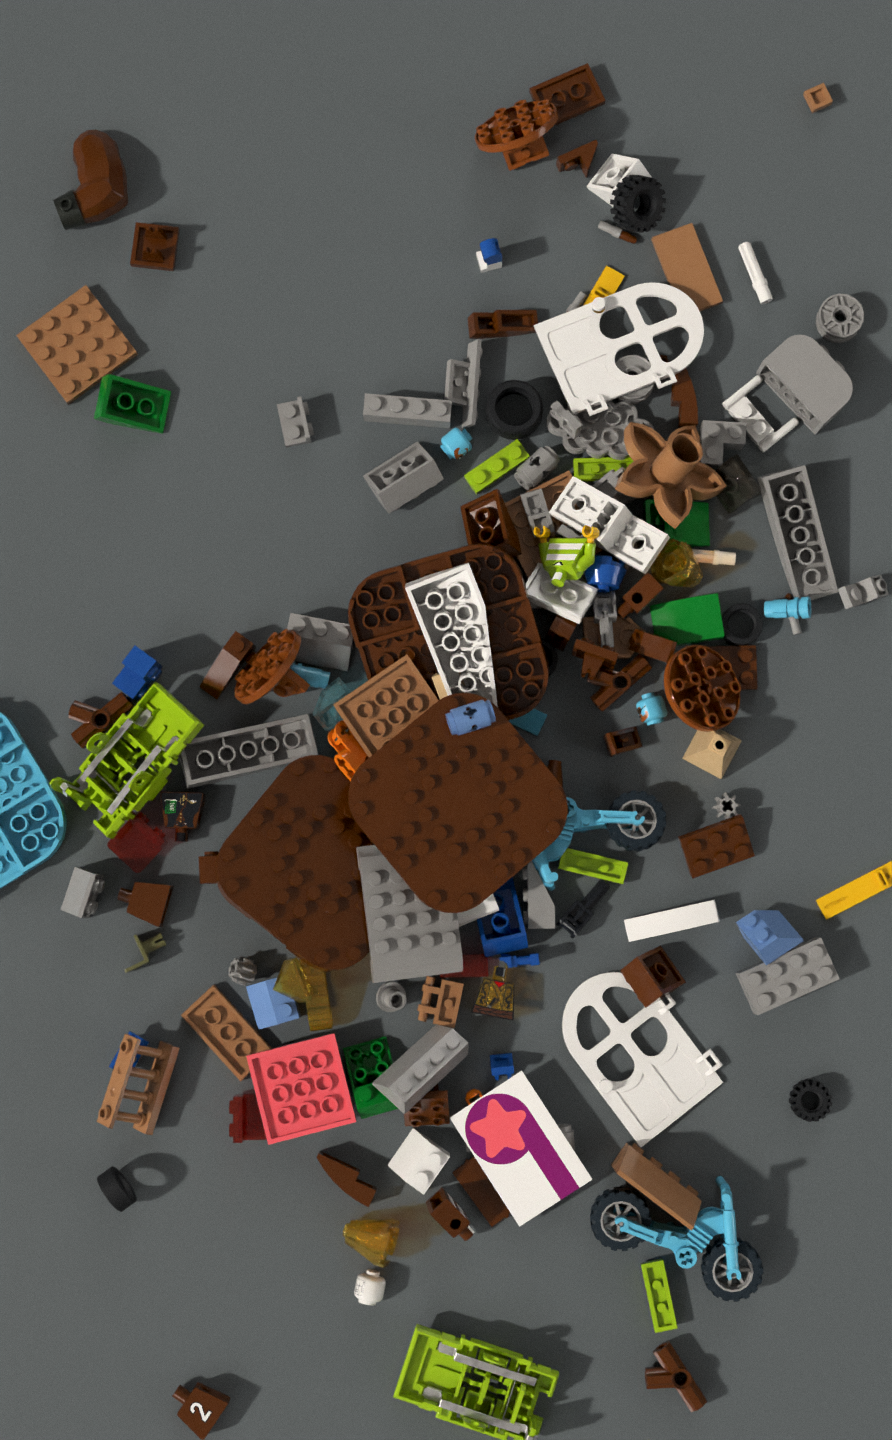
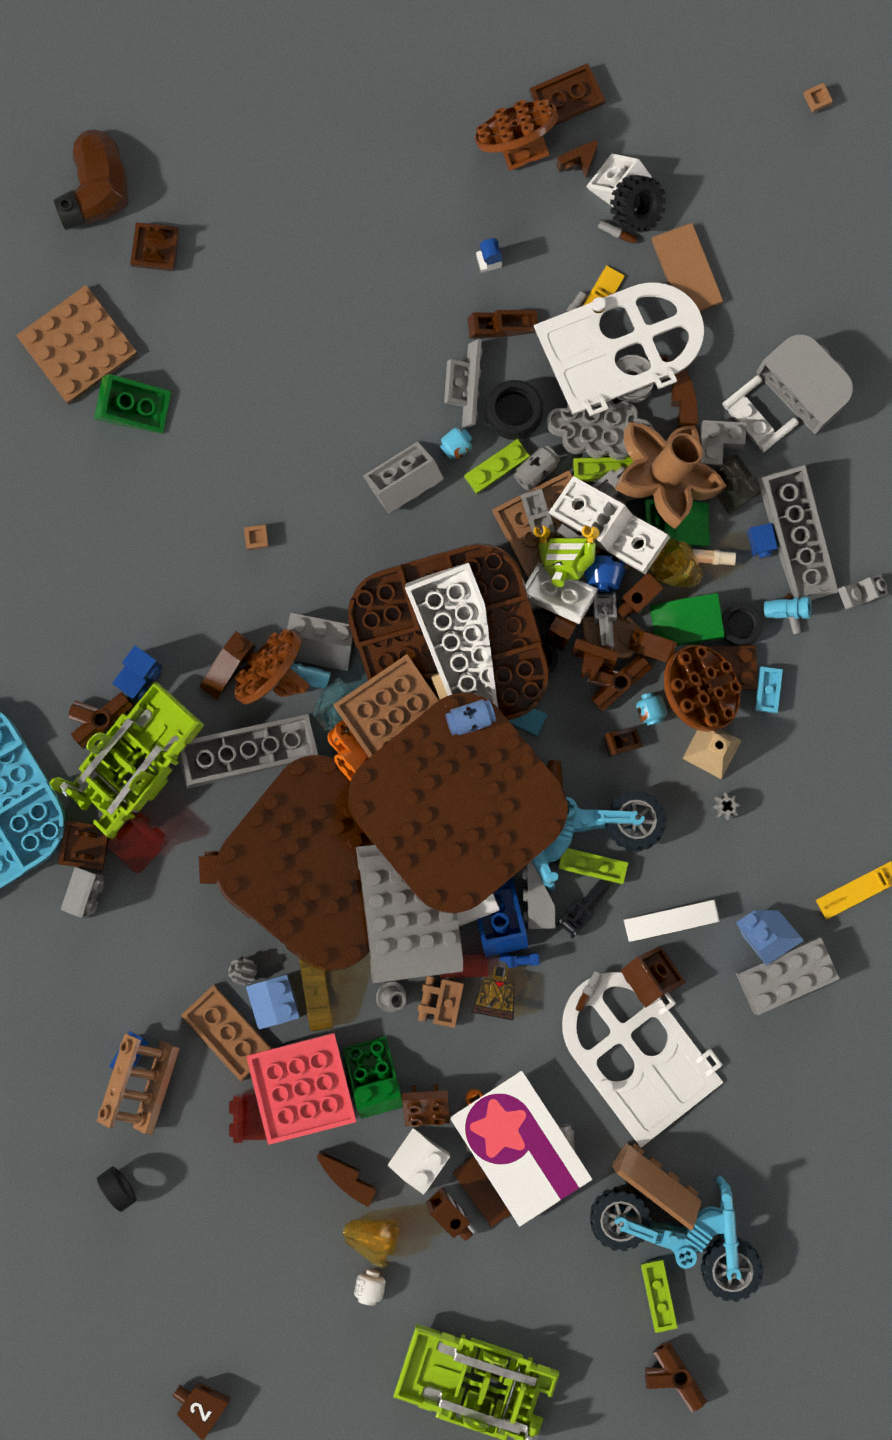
(83, 846): none -> reddish brown plate
(145, 948): olive bracket -> none
(147, 901): reddish brown torso -> none
(182, 812): black torso -> none
(256, 537): none -> medium nougat plate
(292, 981): clear yellow slope -> none
(294, 422): light grey bracket -> none
(407, 410): light grey brick -> none
(422, 1067): light grey slope -> none
(489, 522): reddish brown slope -> none
(501, 1065): blue tile -> none
(569, 422): light grey plate -> none
(588, 991): none -> light grey piece
(716, 846): reddish brown plate -> none
(760, 283): white axle -> none
(762, 540): none -> blue brick
(768, 690): none -> medium azure plate
(823, 1104): black tyre -> none
(841, 305): light grey wheel -> none

